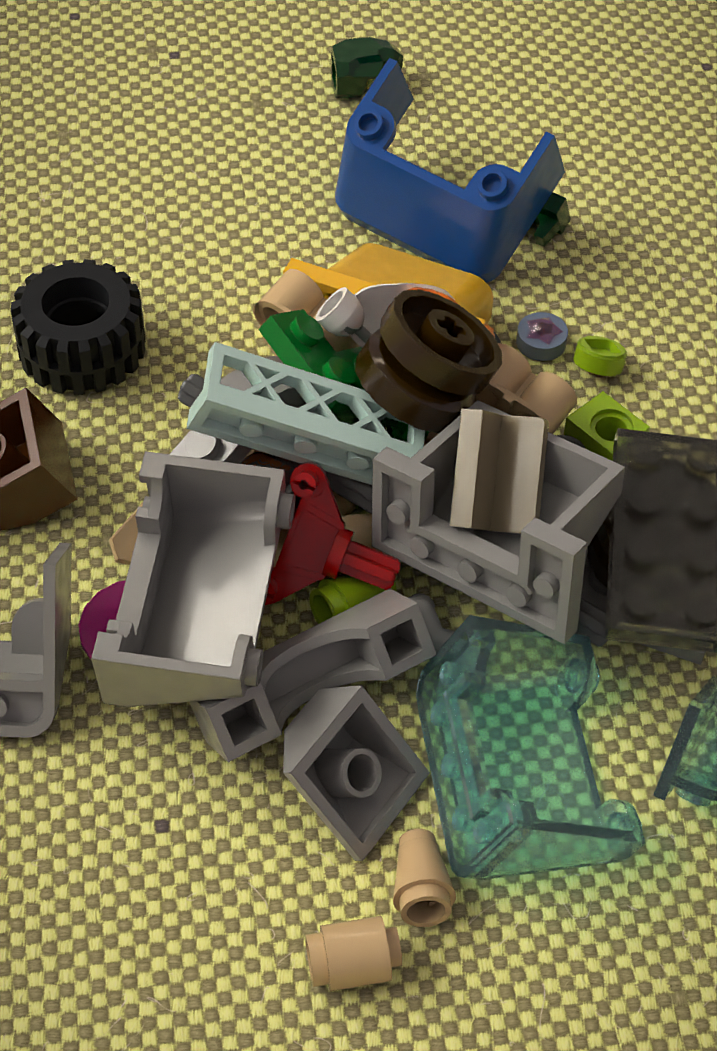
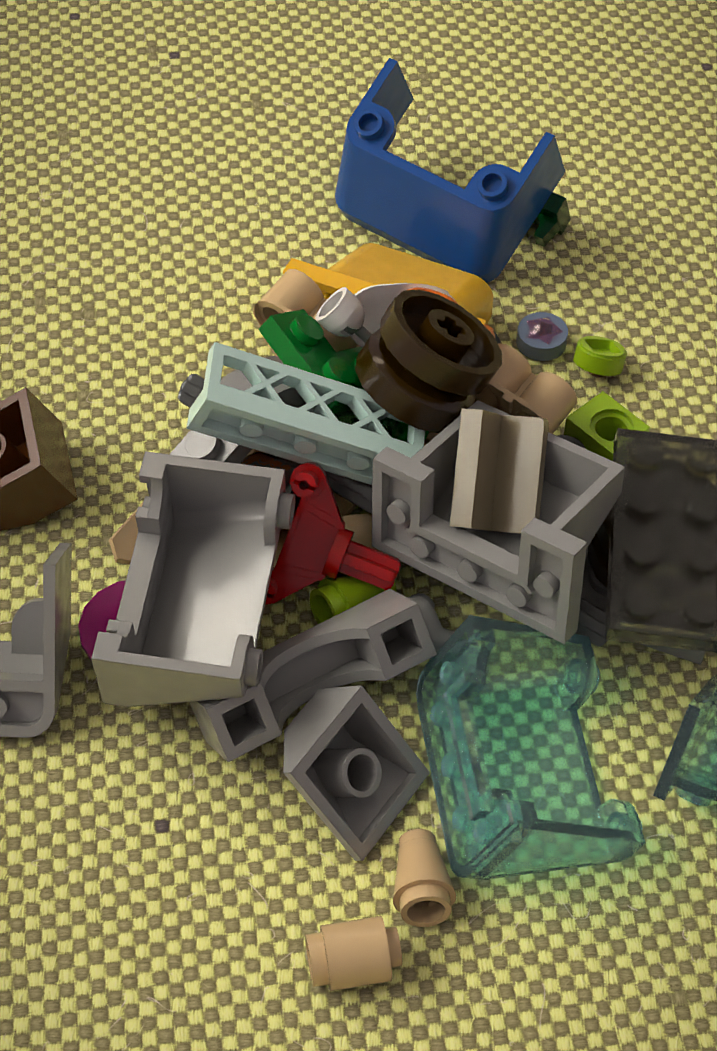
(78, 326): black tyre -> none
(358, 63): dark green rock -> none

